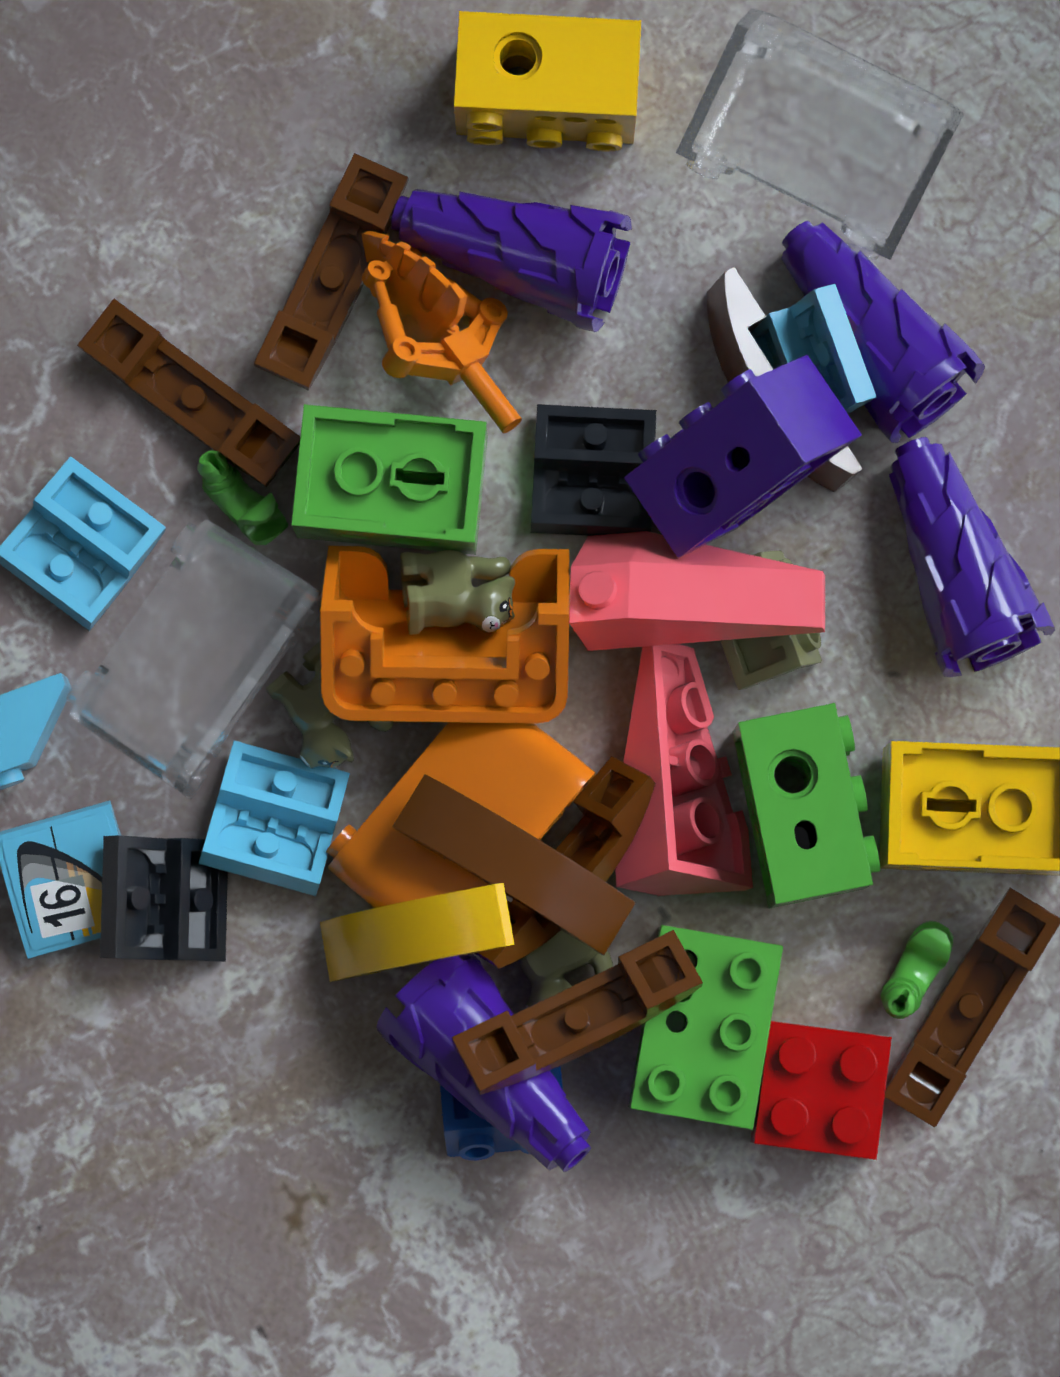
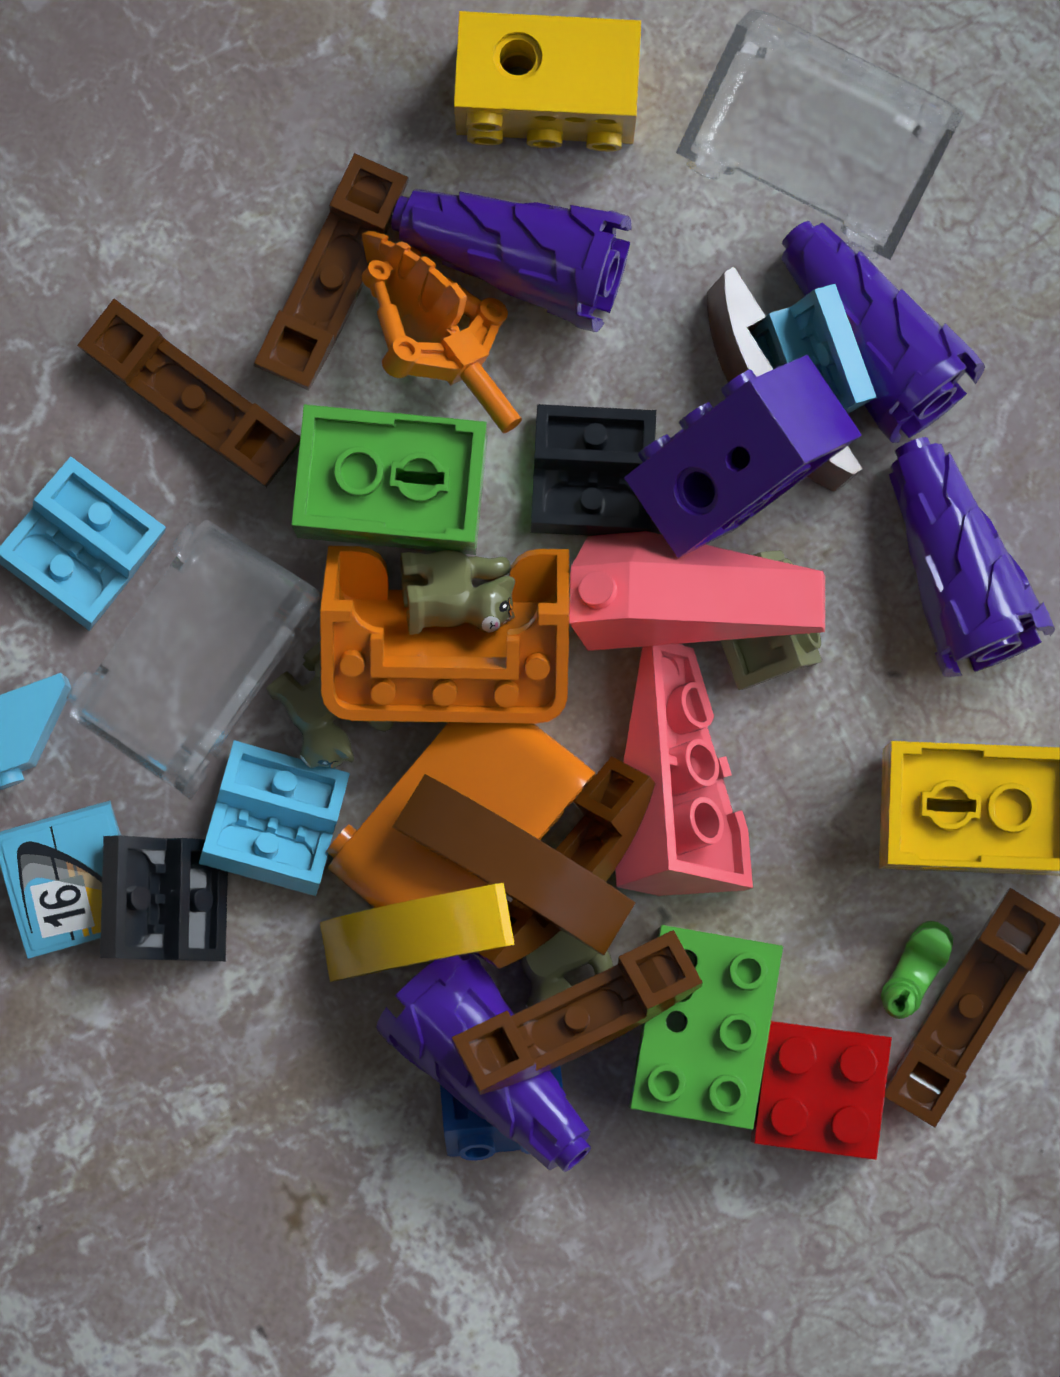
(249, 511): bright green piece -> none
(811, 838): bright green piece -> none

